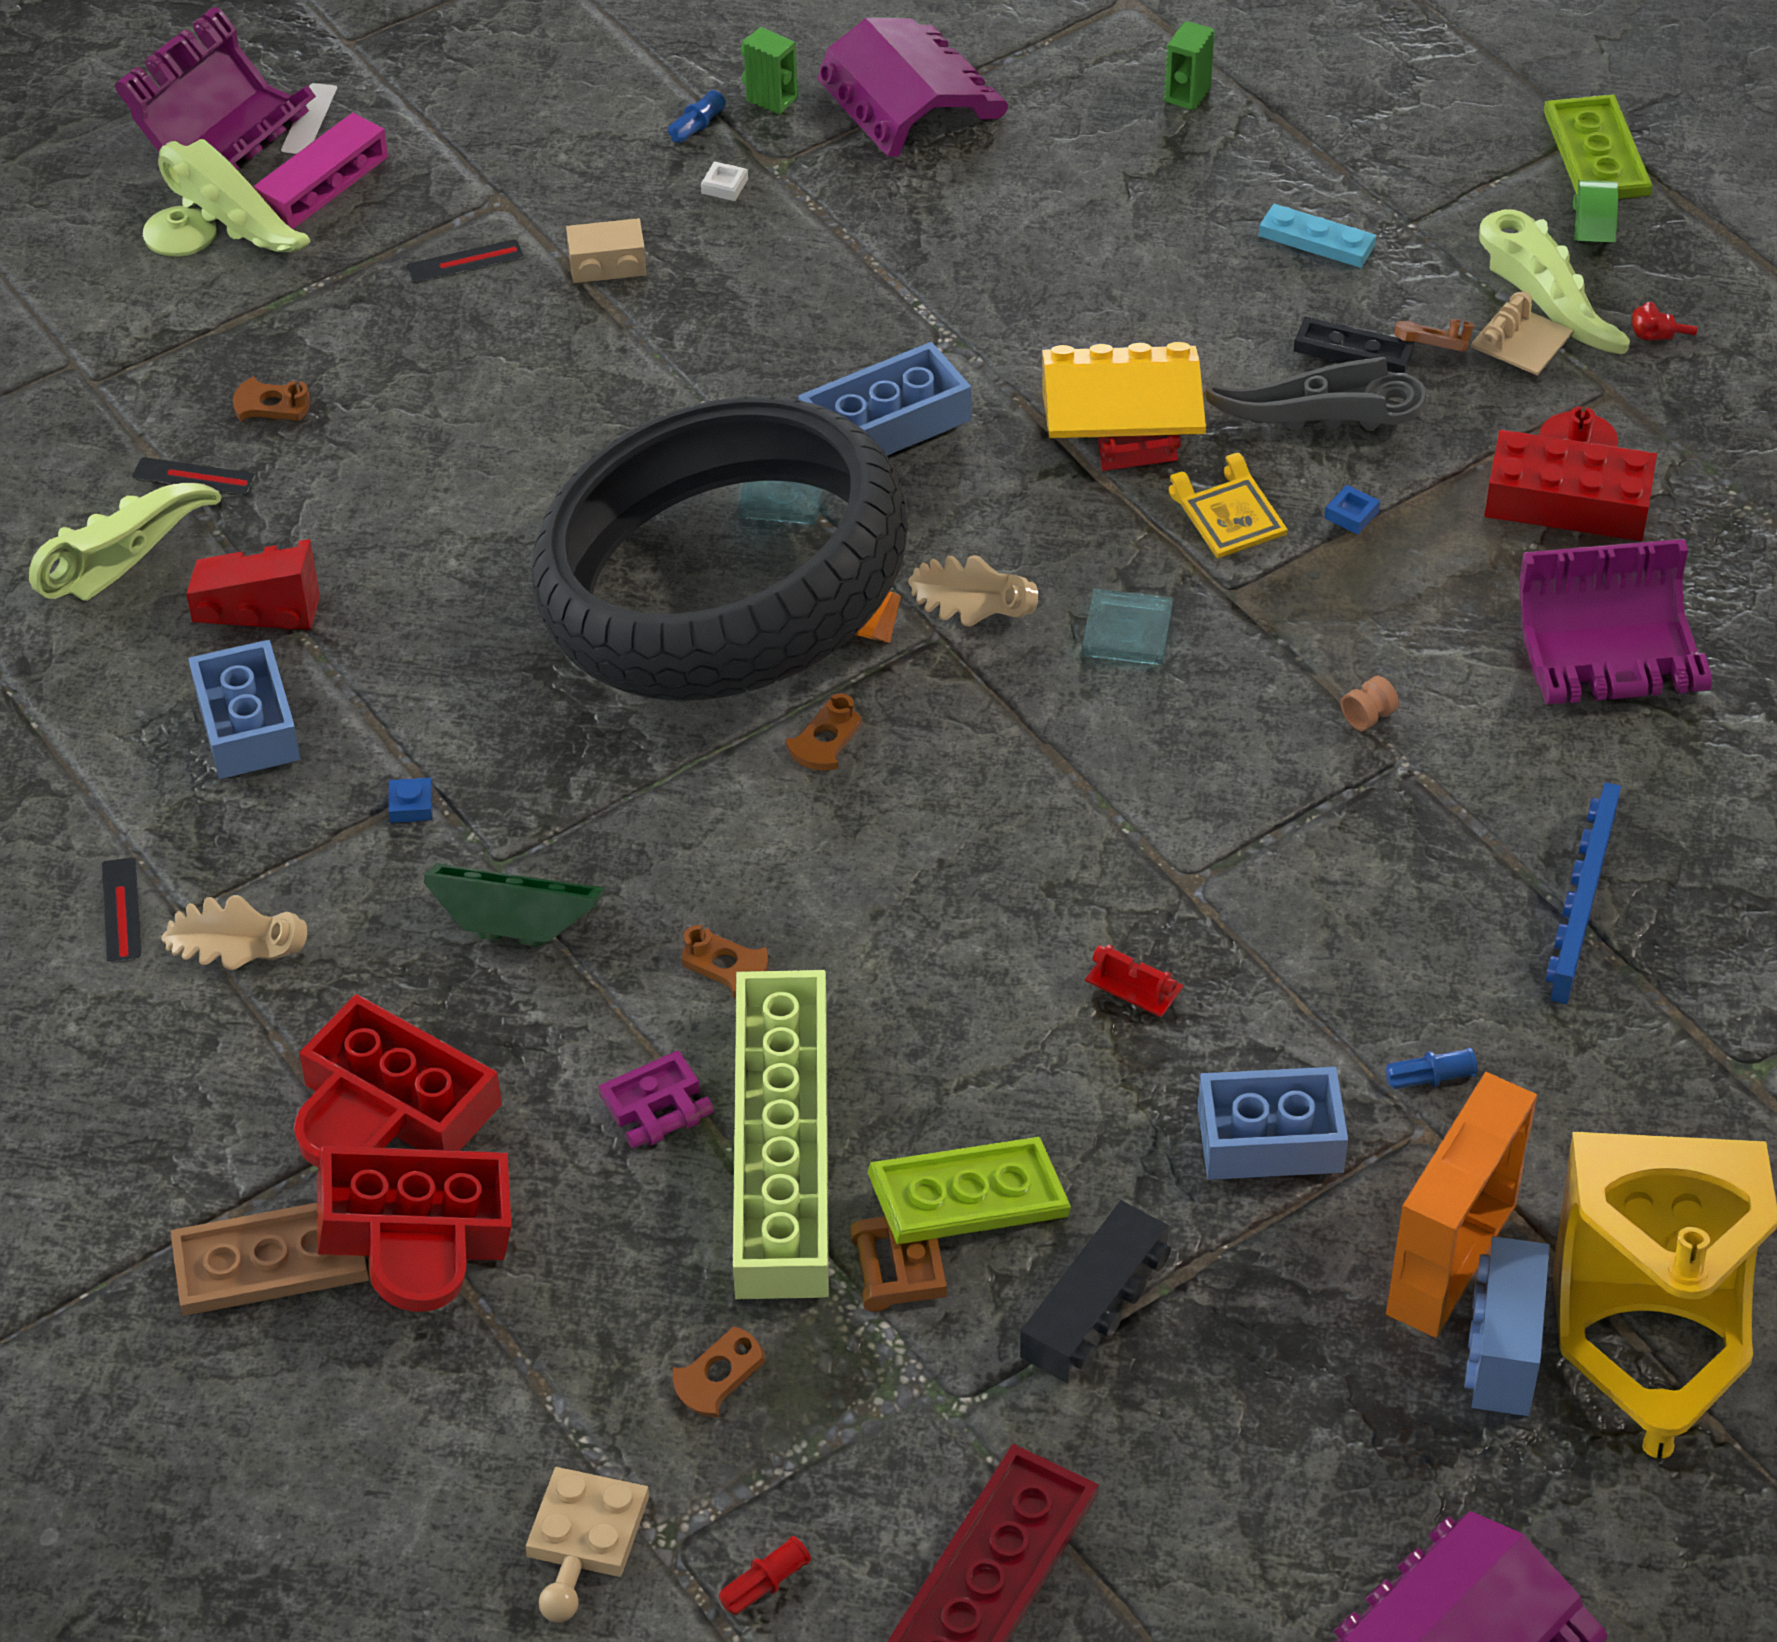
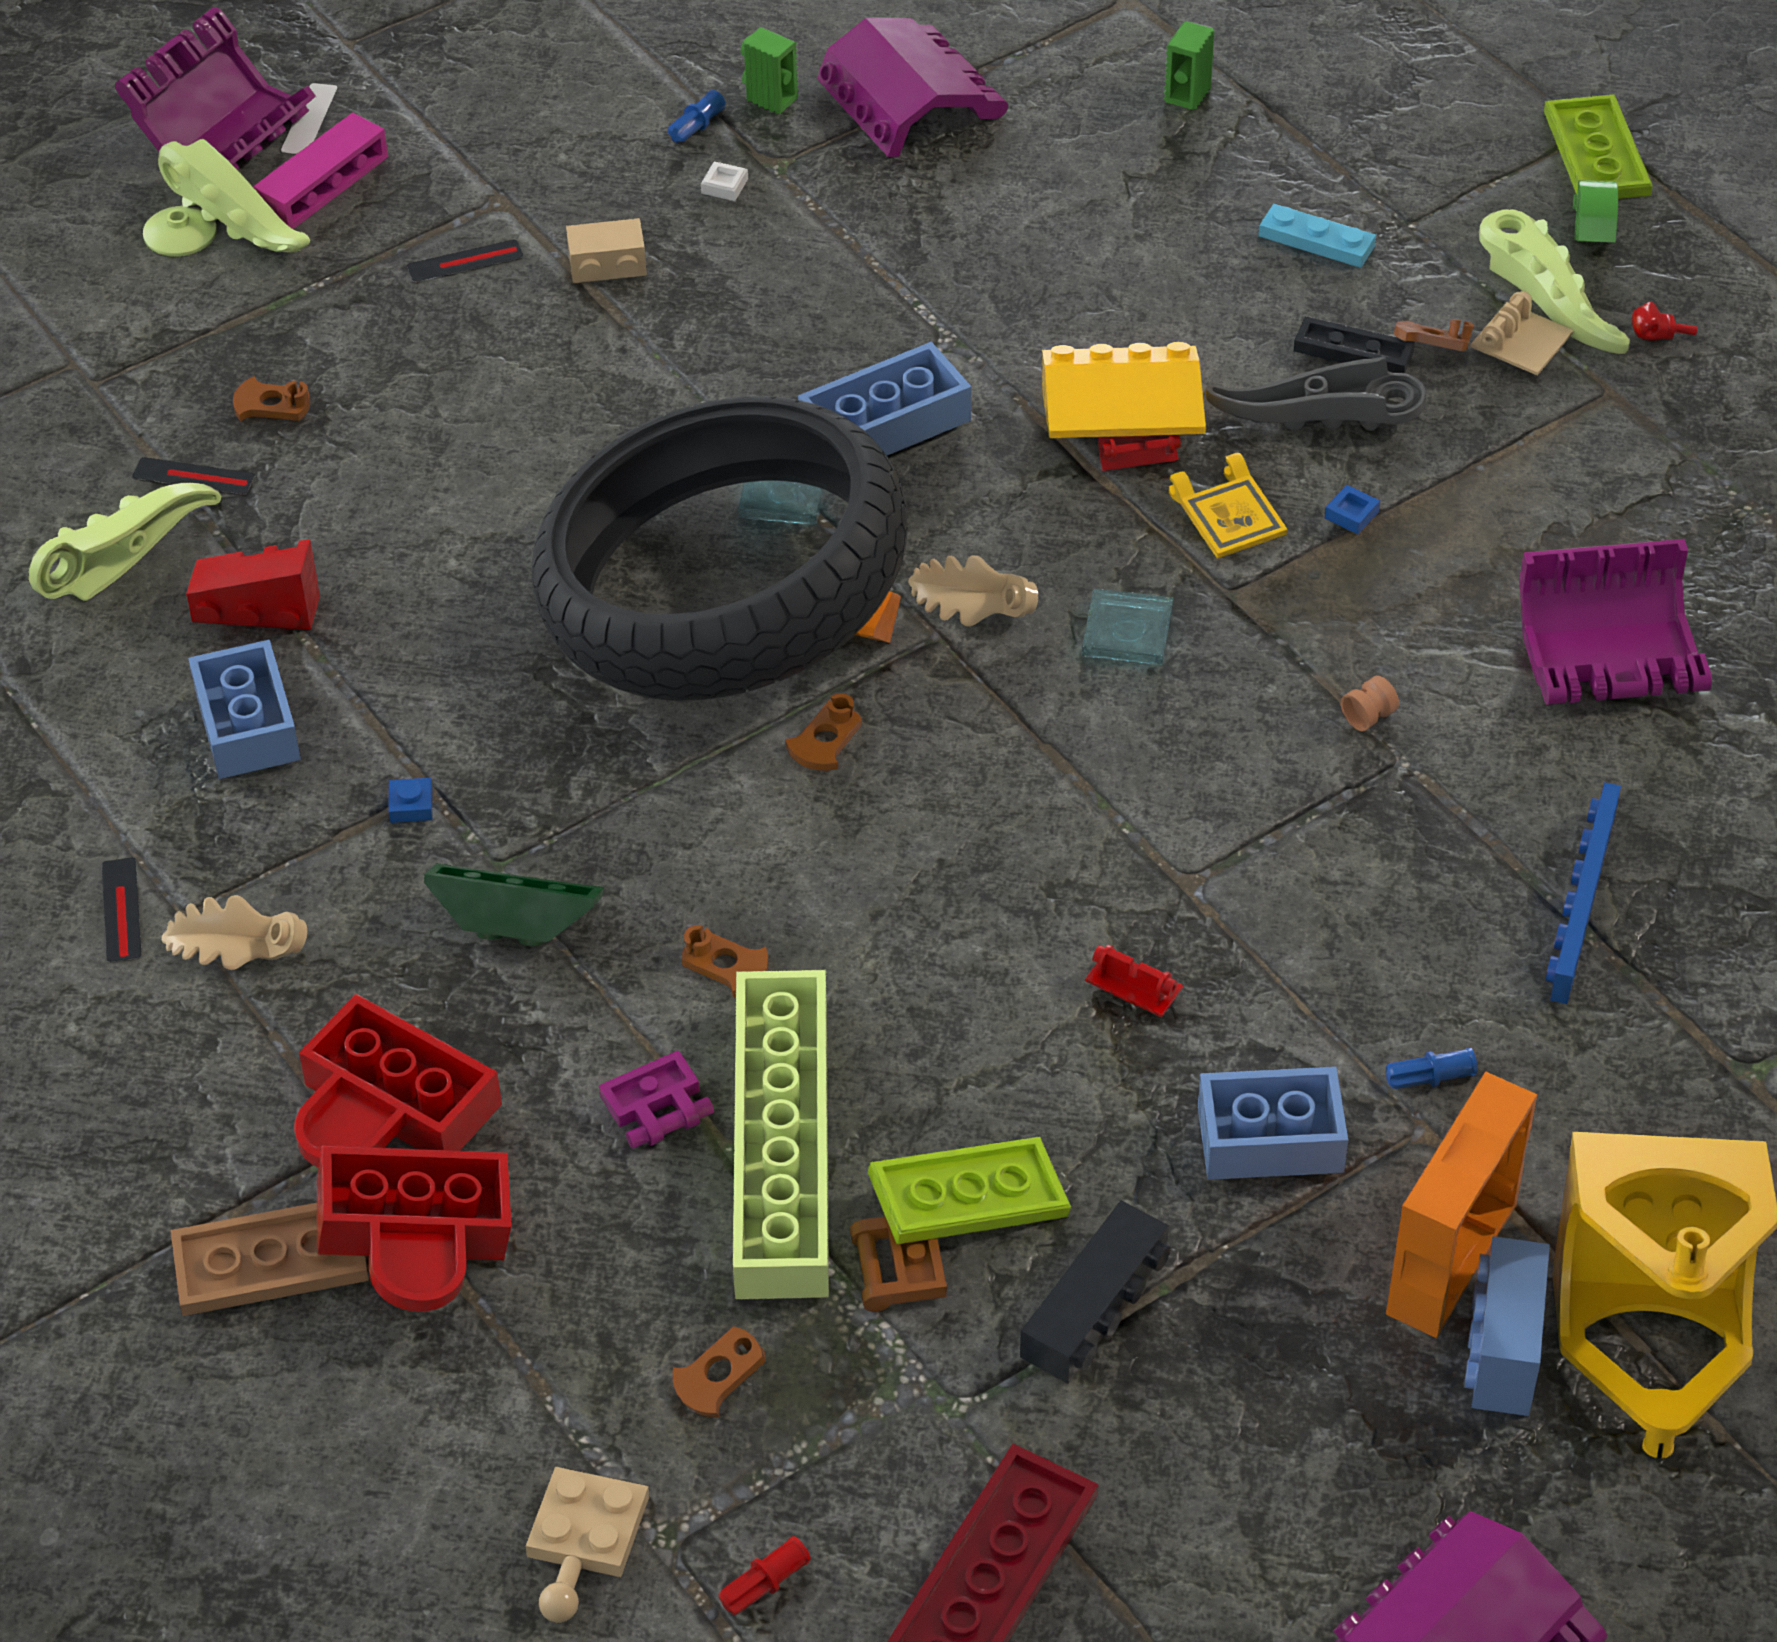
(1572, 478): red brick -> none

